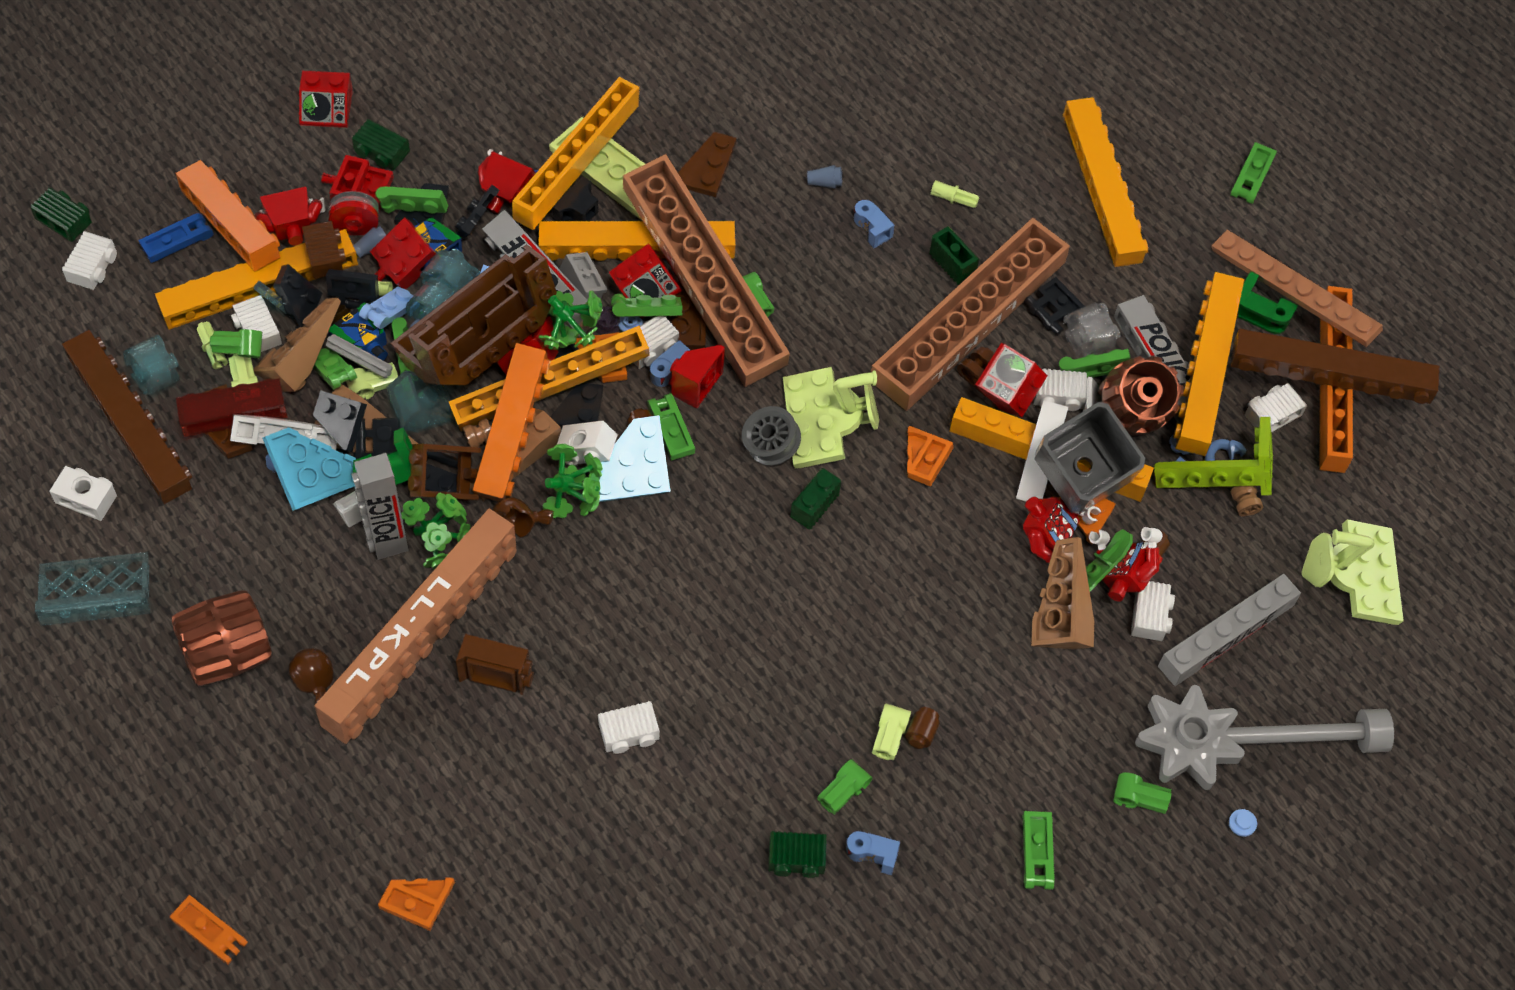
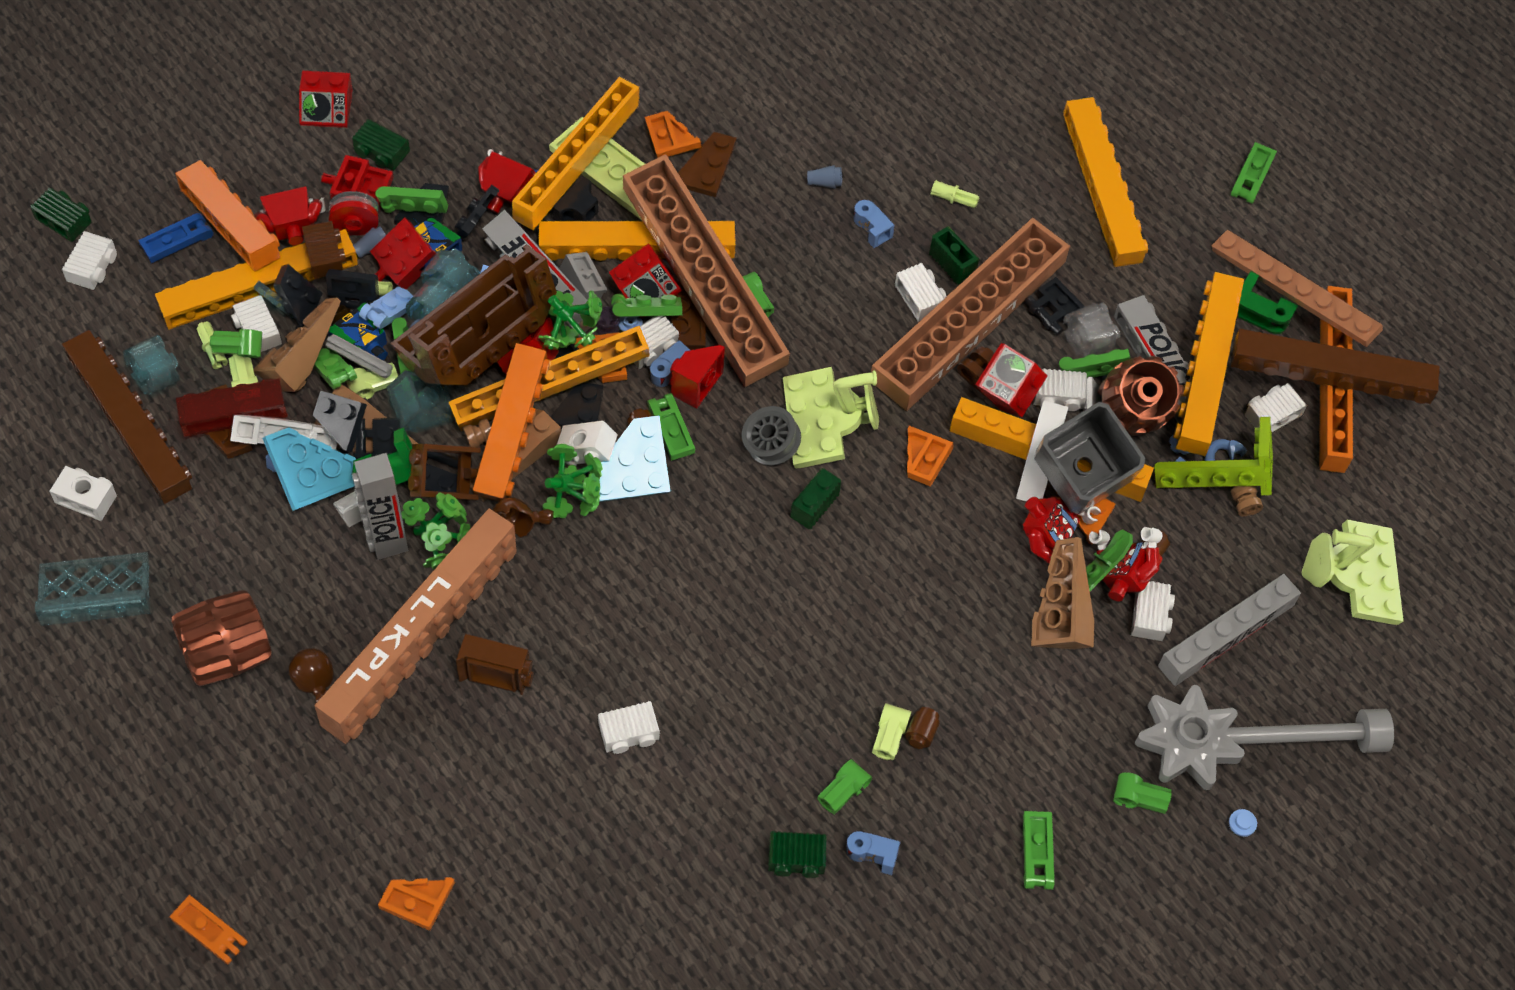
(669, 135): none -> orange wing
(919, 290): none -> white brick

